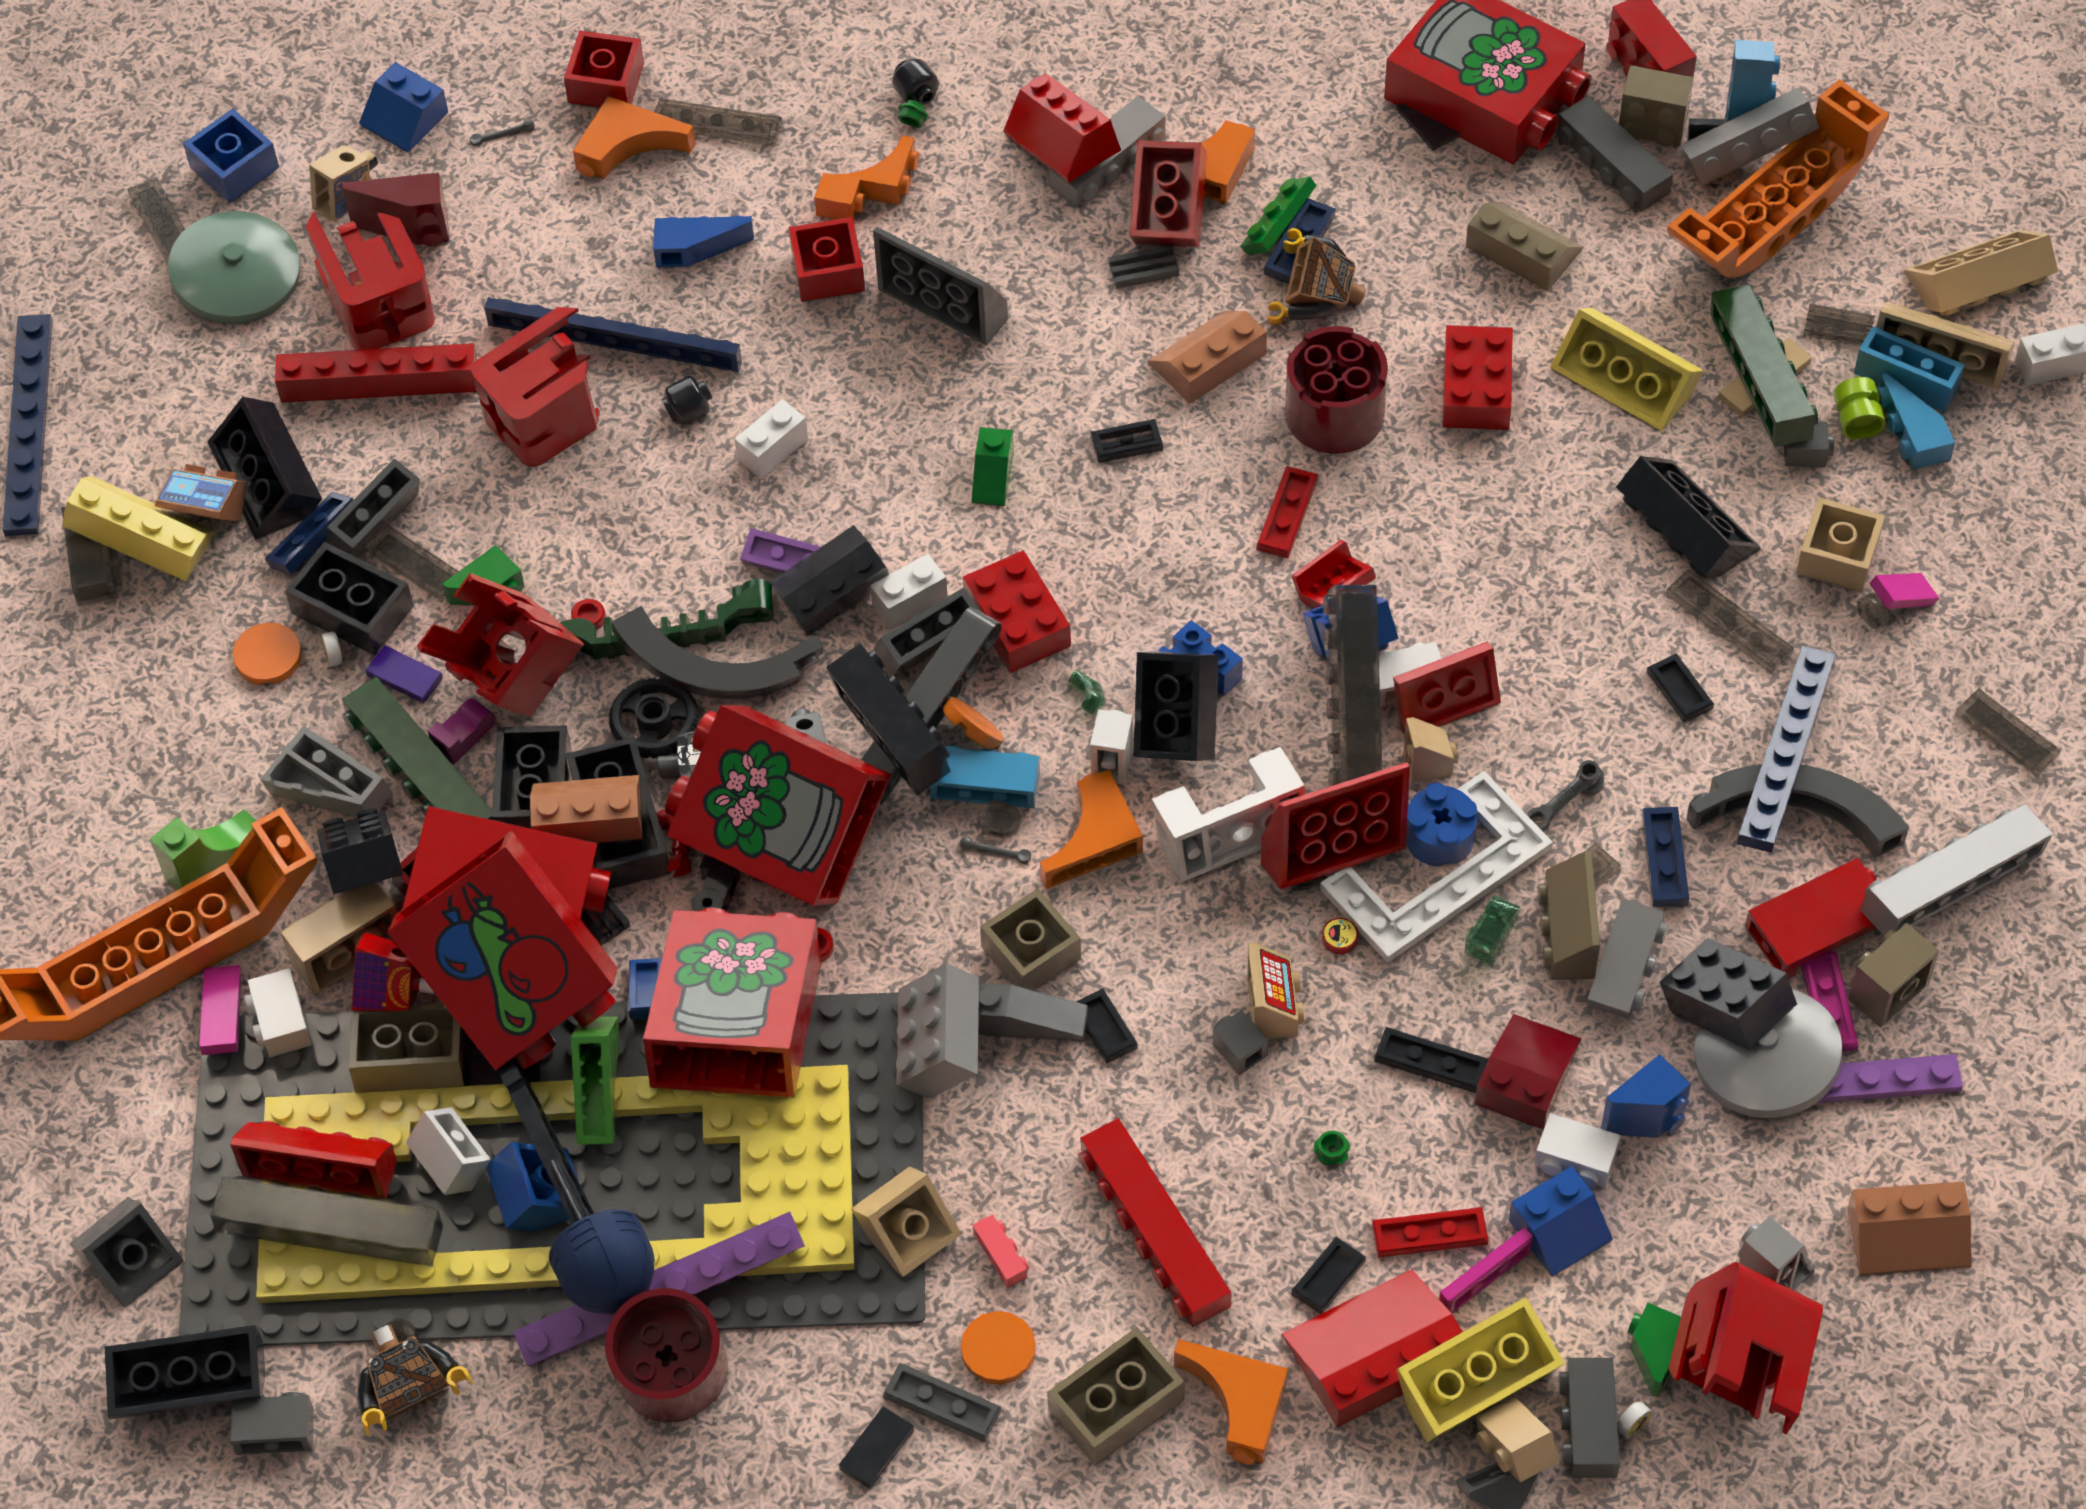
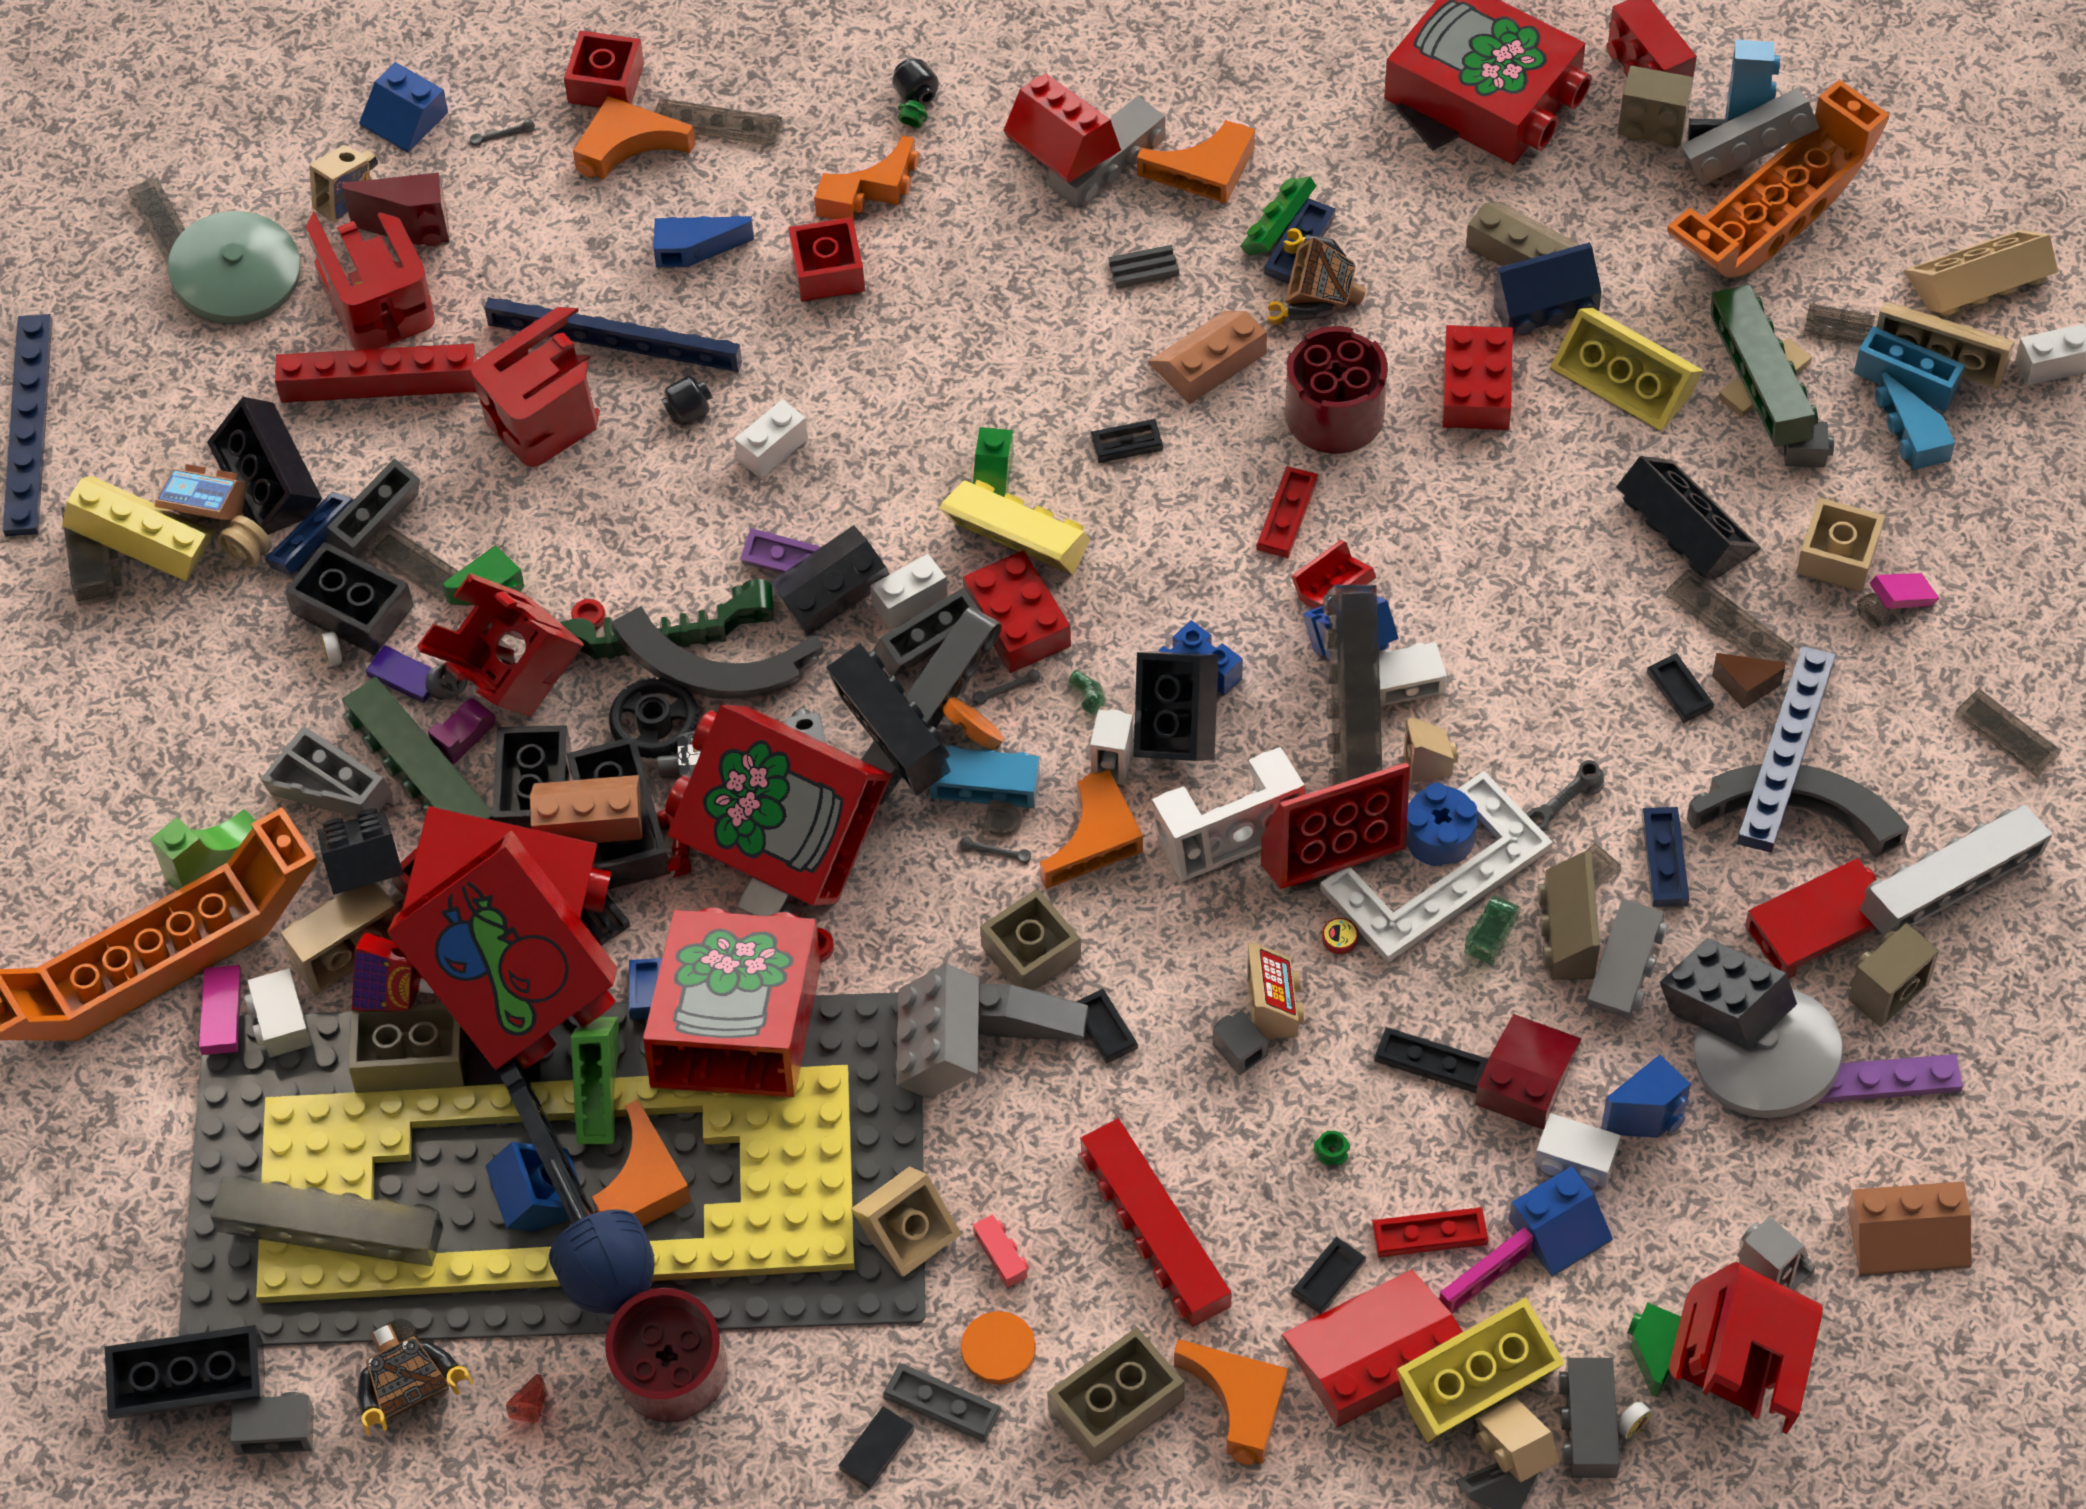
(126, 1251): dark grey slope -> none
(231, 155): blue brick -> none
(245, 540): none -> tan wheel
(267, 653): orange tile -> none
(314, 1158): red slope -> none
(435, 683): none -> dark grey wheel
(448, 1151): white brick -> none
(528, 1401): none -> clear red slope
(649, 1180): none -> orange arch
(689, 1274): medium lavender plate -> none
(718, 885): black leg -> none
(766, 900): none -> dark grey brick
(938, 288): dark grey slope -> none
(981, 697): none -> dark grey hinge
(1016, 525): none -> light yellow slope
(1168, 193): red brick -> none
(1449, 687): red plate -> none
(1547, 289): none -> dark blue slope
(1614, 154): dark grey brick -> none
(1747, 677): none -> reddish brown slope
(1826, 986): dark pink tile -> none
(1859, 408): lime wheel -> none

